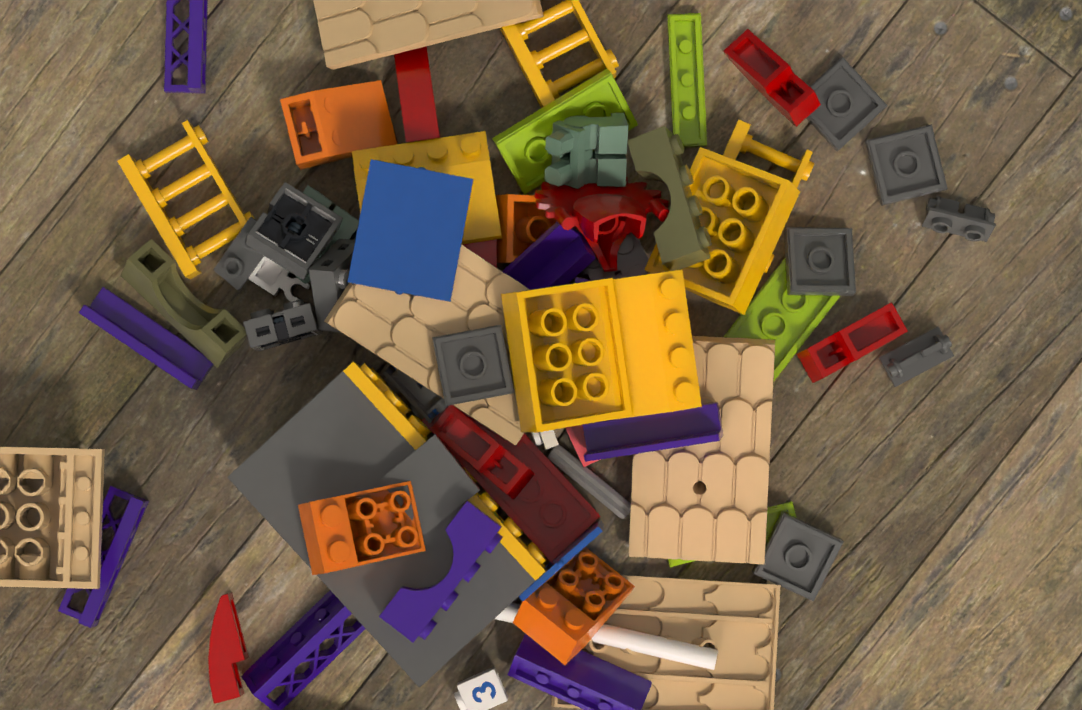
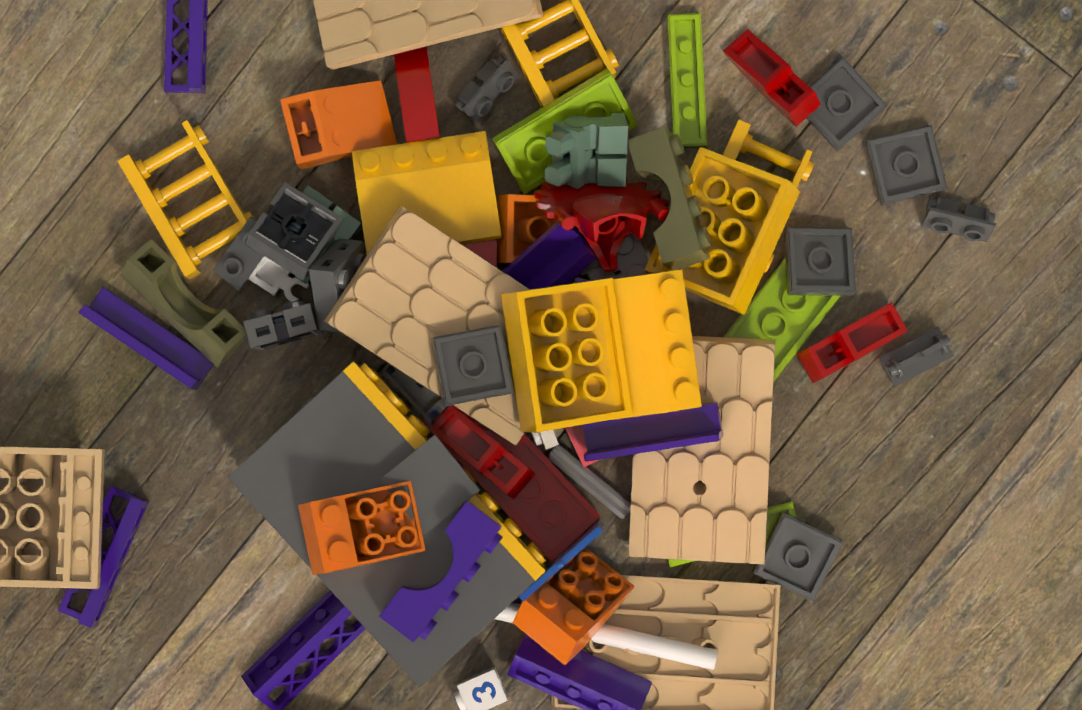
(226, 649): red slope -> none
(410, 230): blue piece -> none
(497, 77): none -> dark grey hinge

